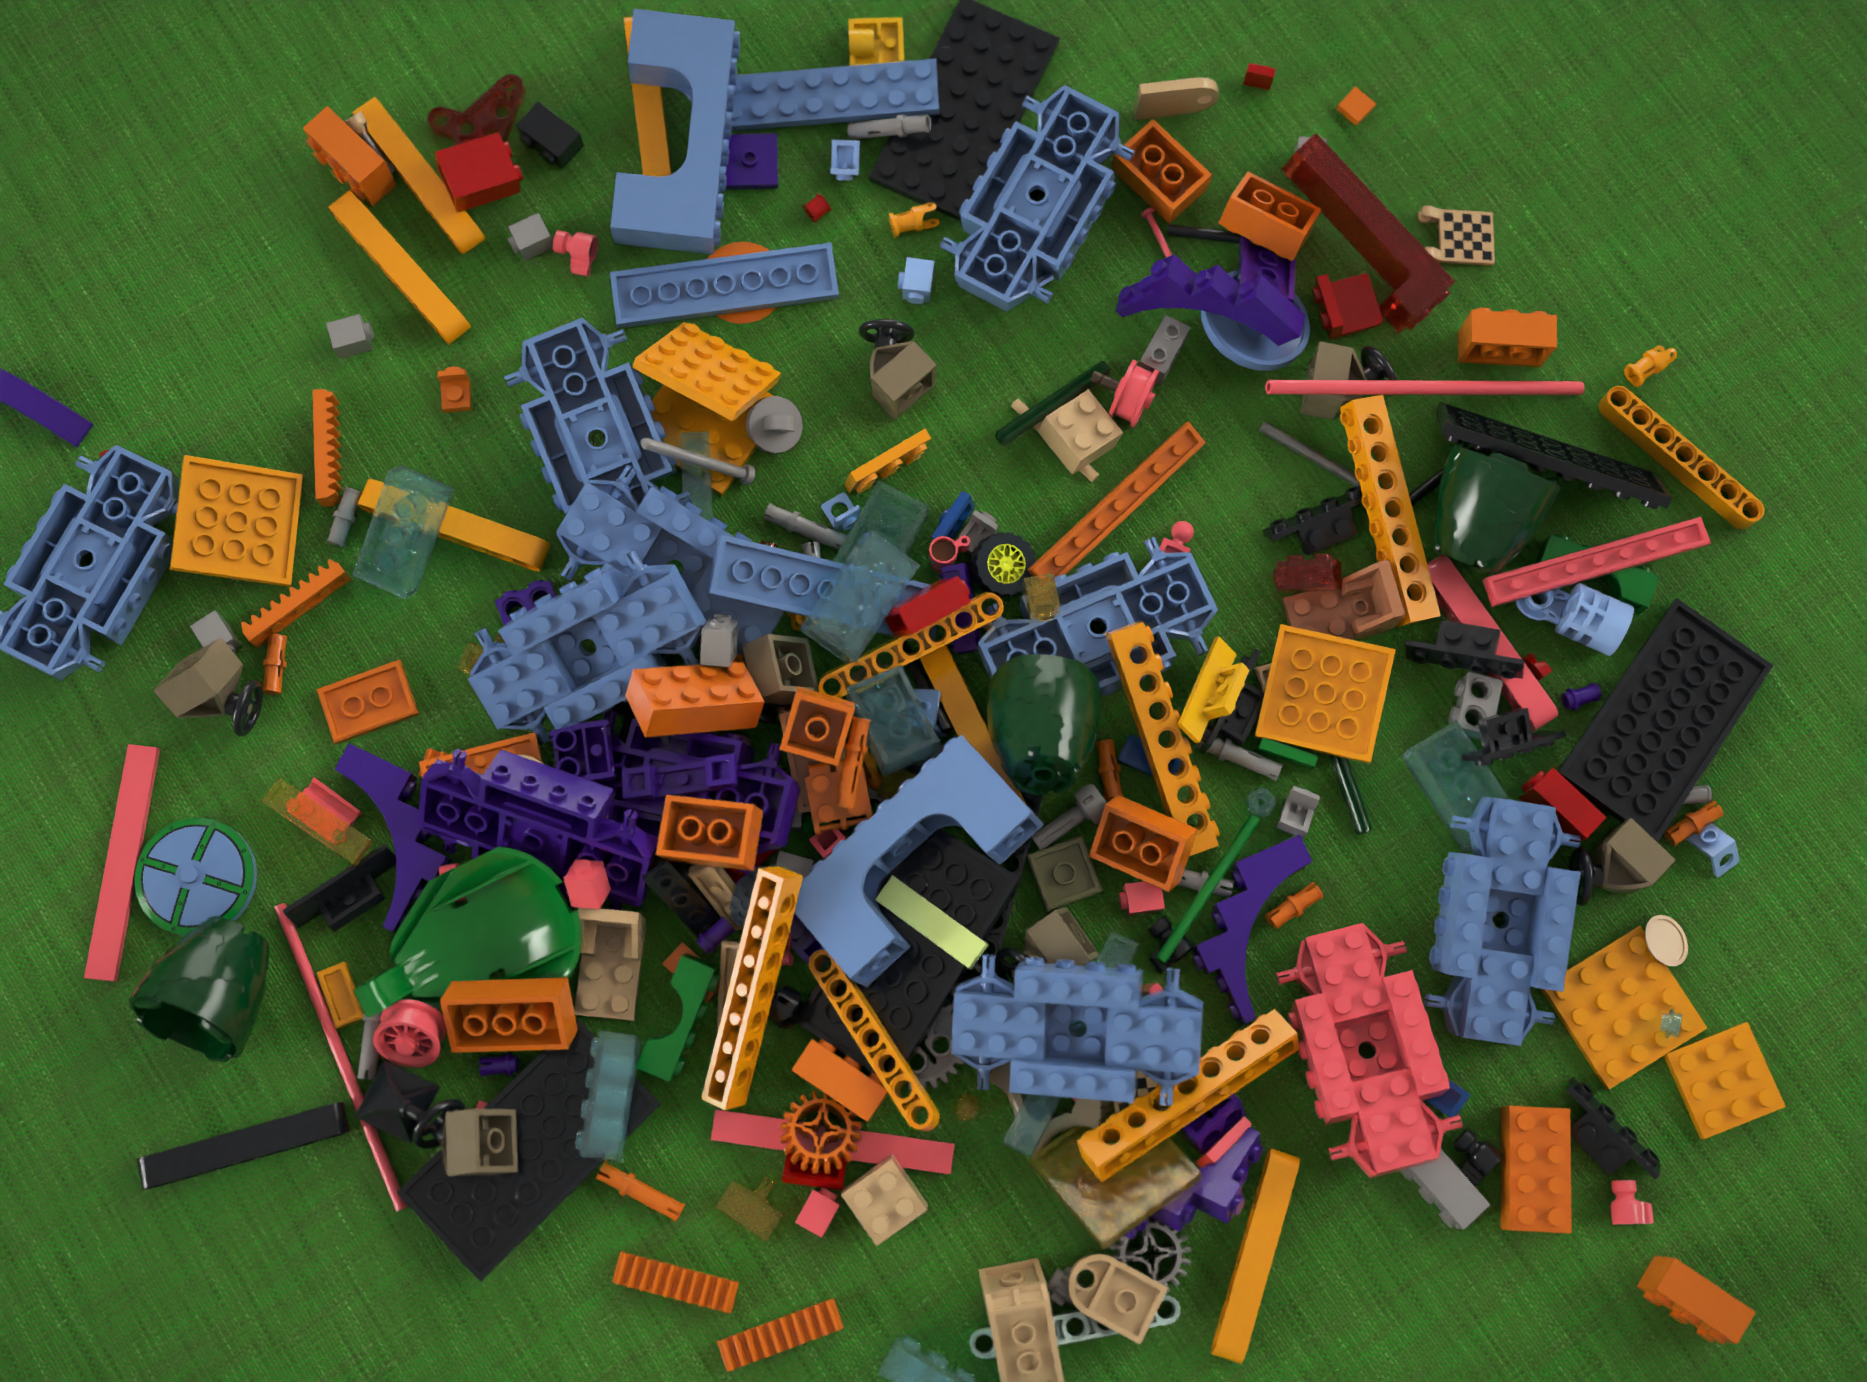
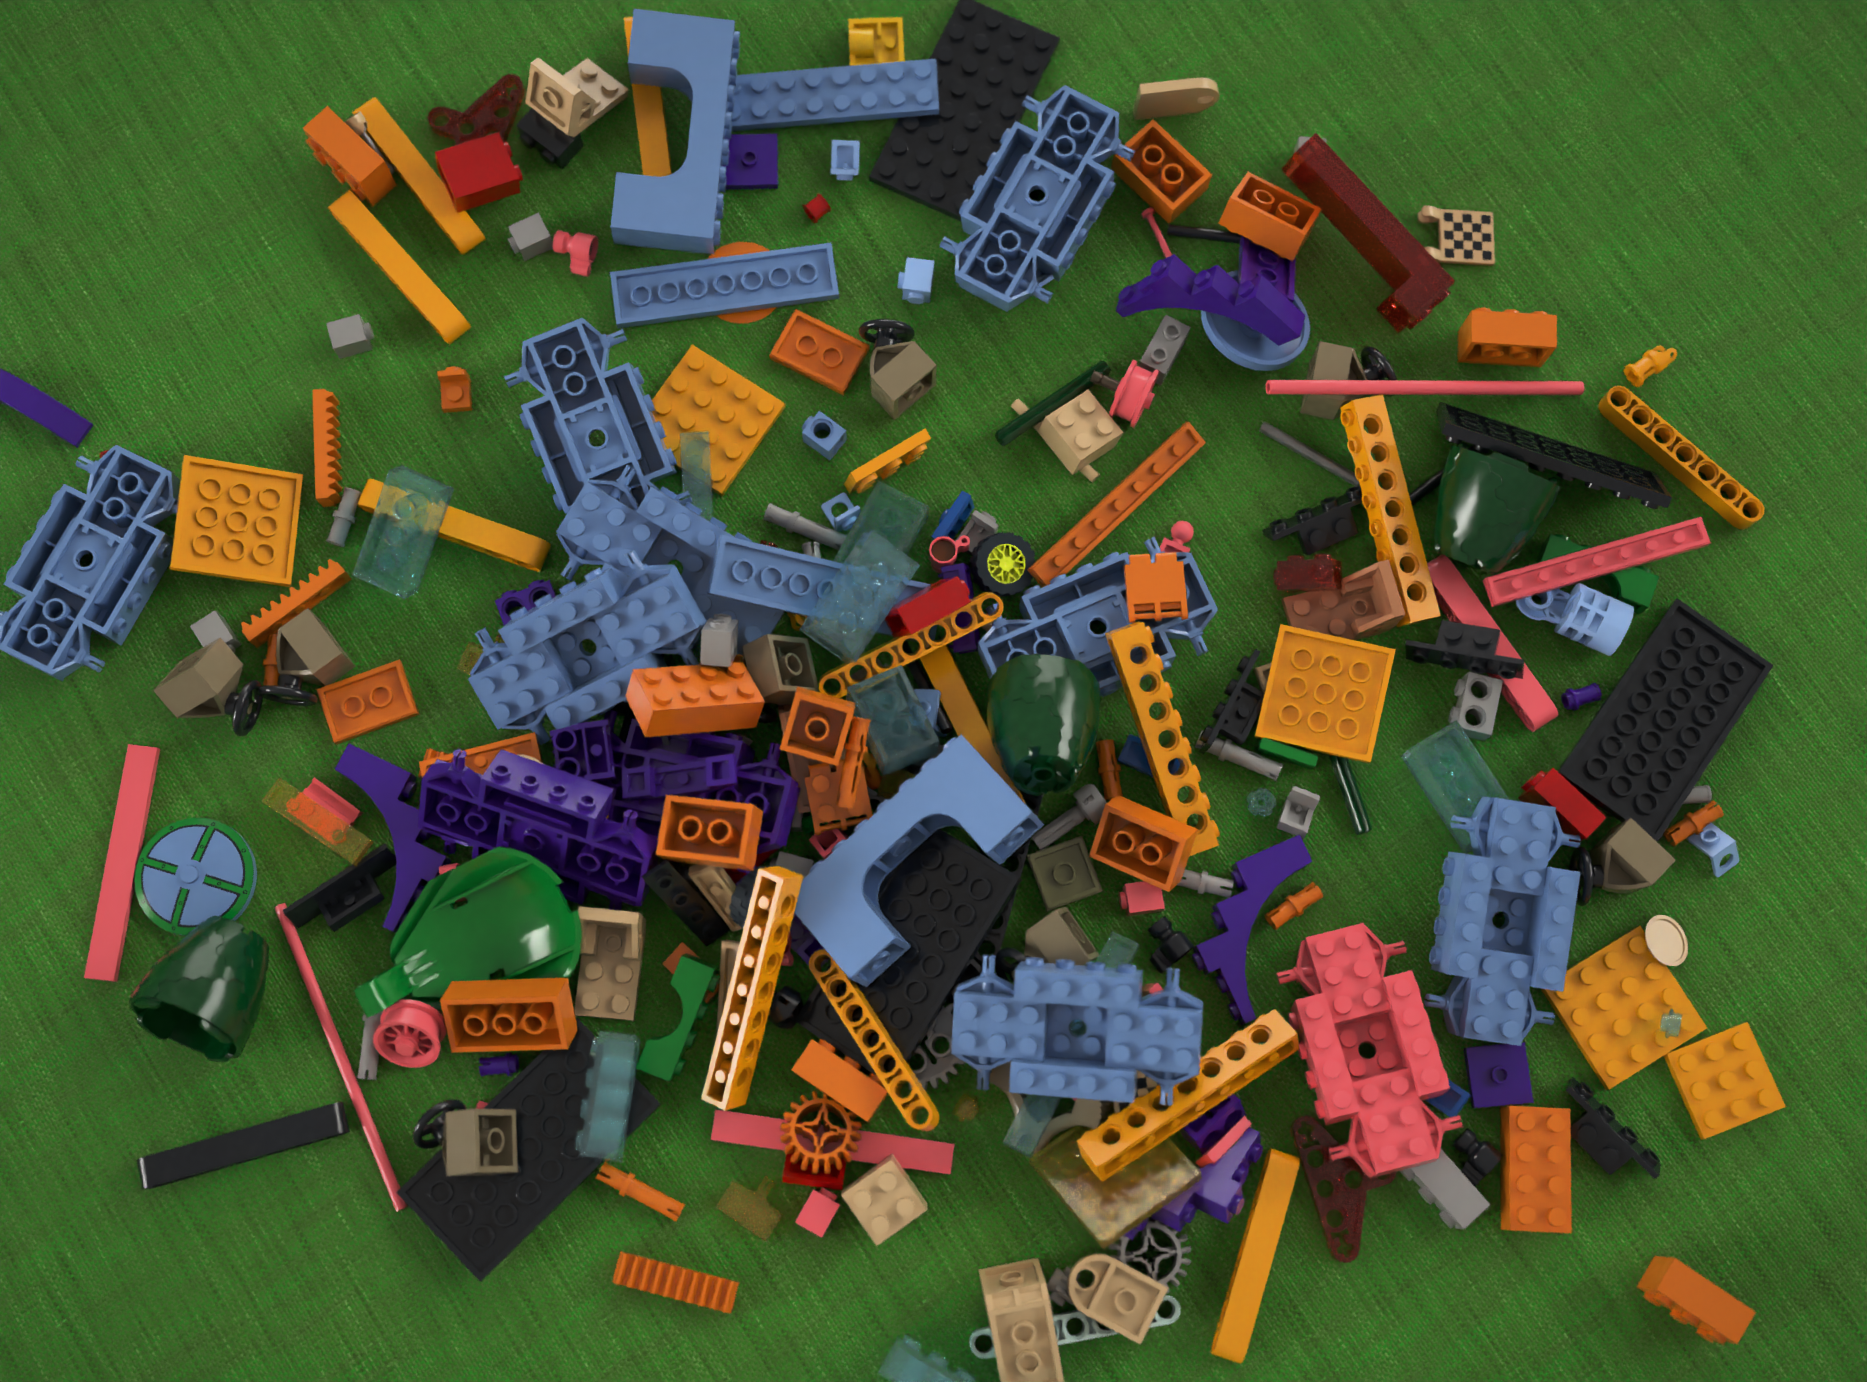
(308, 655): none -> dark tan piece
(339, 995): light orange tile -> none
(397, 1100): black piece -> none
(574, 98): none -> tan bracket
(587, 884): coral brick -> none
(707, 370): light orange plate -> none
(715, 935): dark purple pin -> none
(744, 474): light grey bar -> none
(774, 424): light grey tile -> none
(780, 1334): orange gear -> none
(819, 352): none -> orange tile
(827, 446): none -> medium blue brick
(887, 127): light grey pin -> none
(912, 220): light orange piece -> none
(931, 922): yellowish green tile -> none
(1041, 597): clear yellow brick -> none
(1155, 587): none -> orange plate
(1207, 889): green piece -> none
(1214, 690): yellow bracket -> none
(1259, 76): red tile -> none
(1343, 1198): none -> clear red beam
(1346, 305): red bracket -> none
(1356, 106): orange tile -> none
(1498, 1075): none -> dark purple plate
(1507, 734): black bracket -> none
(1538, 669): red tile -> none
(1626, 1208): coral piece -> none

